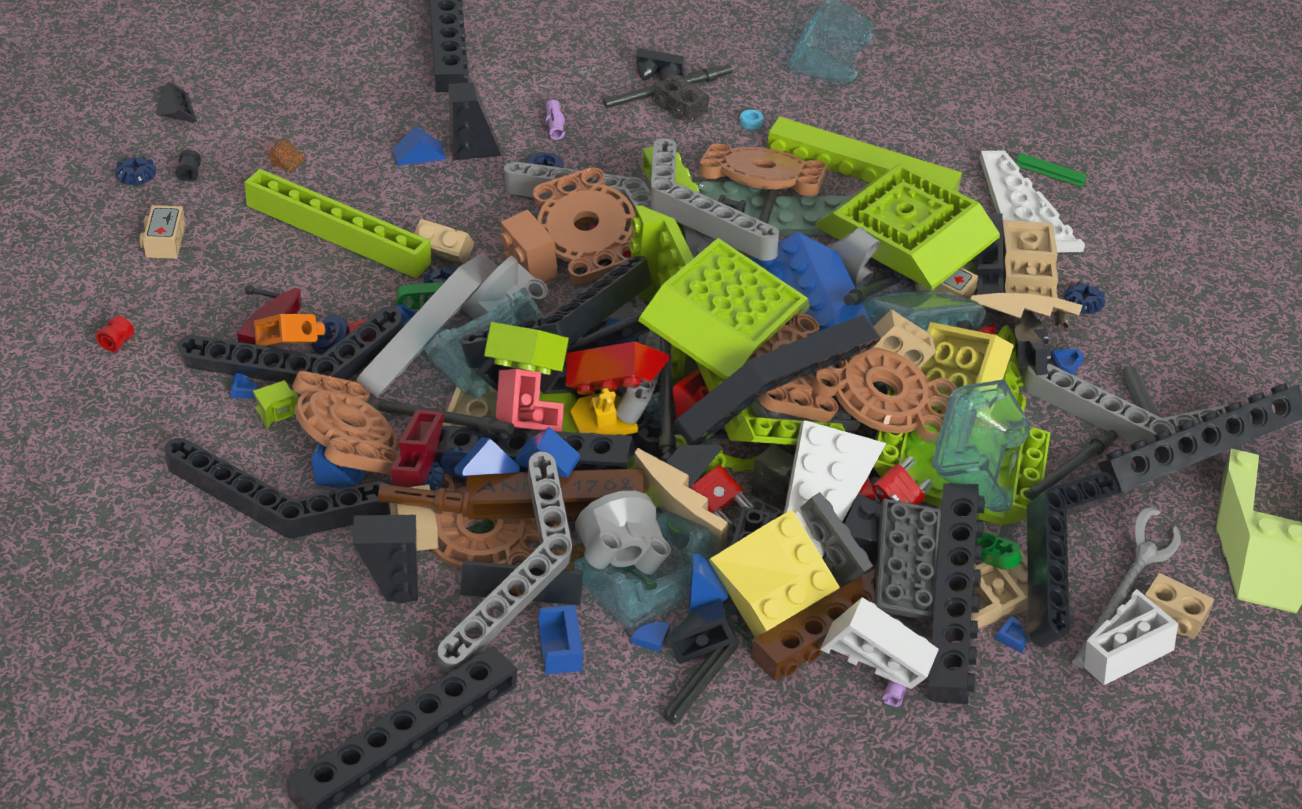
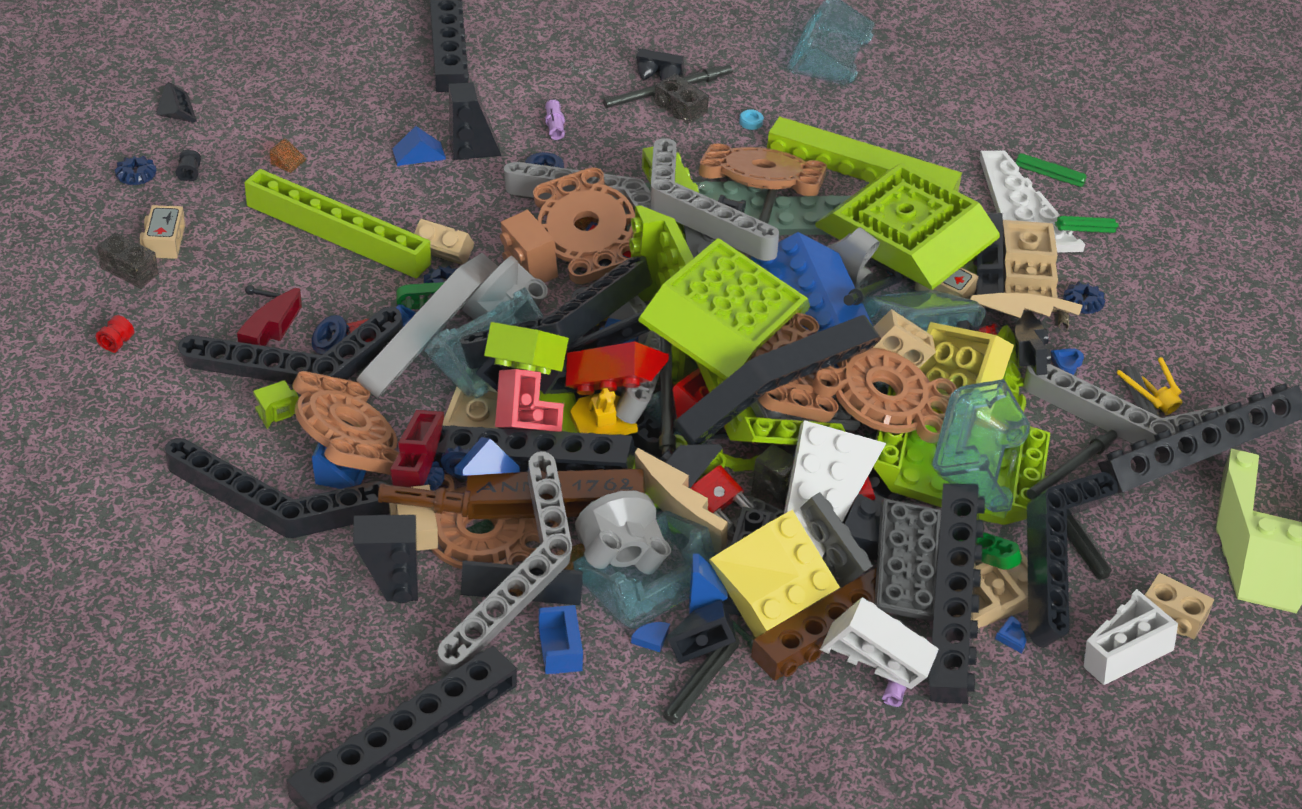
(127, 260): none -> clear smoke brick
(242, 387): blue tile -> none
(288, 330): orange torso -> none
(485, 424): pearl dark grey bar -> none
(552, 443): blue slope -> none
(650, 584): clear green hinge -> none
(899, 485): piece -> none
(1086, 224): none -> green axle
(1087, 549): none -> pearl dark grey axle
(1145, 554): light grey piece -> none
(1164, 398): none -> yellow plant

